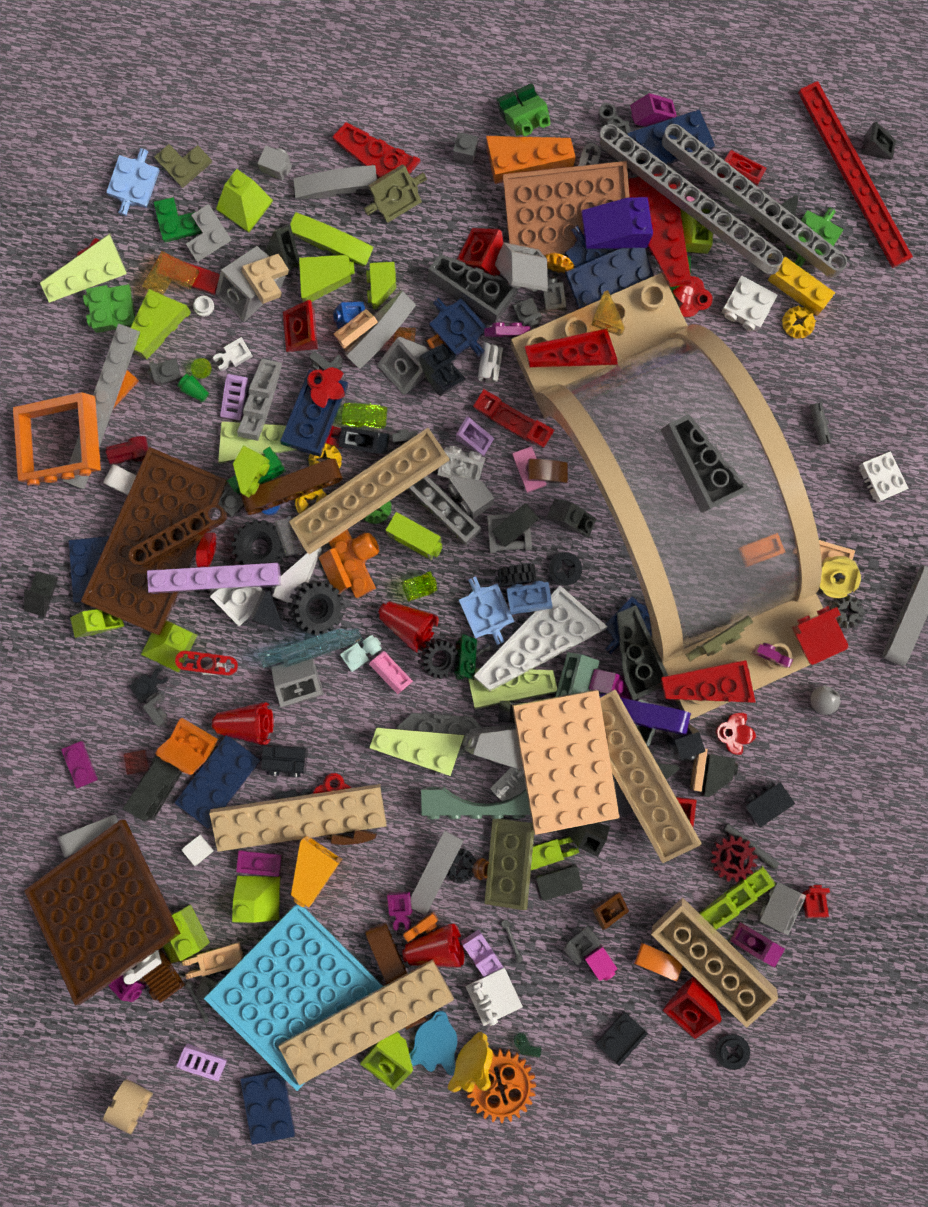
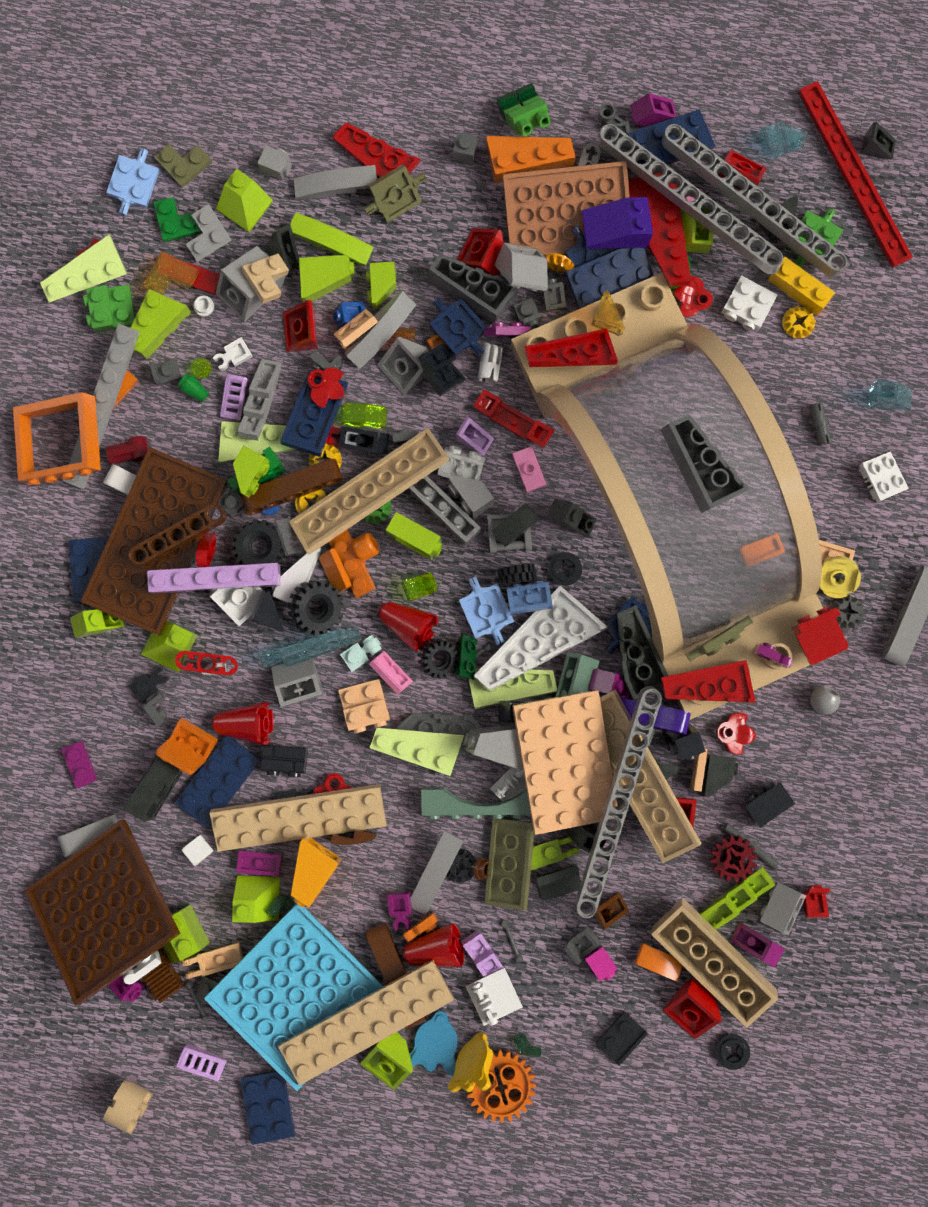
(40, 594): pearl dark grey slope -> none
(136, 762): clear red tile -> none
(280, 901): none -> clear green arm
(364, 706): none -> light nougat plate
(547, 470): reddish brown slope -> none
(617, 812): none -> light grey beam
(780, 138): none -> clear light blue slope
(890, 395): none -> clear light blue slope

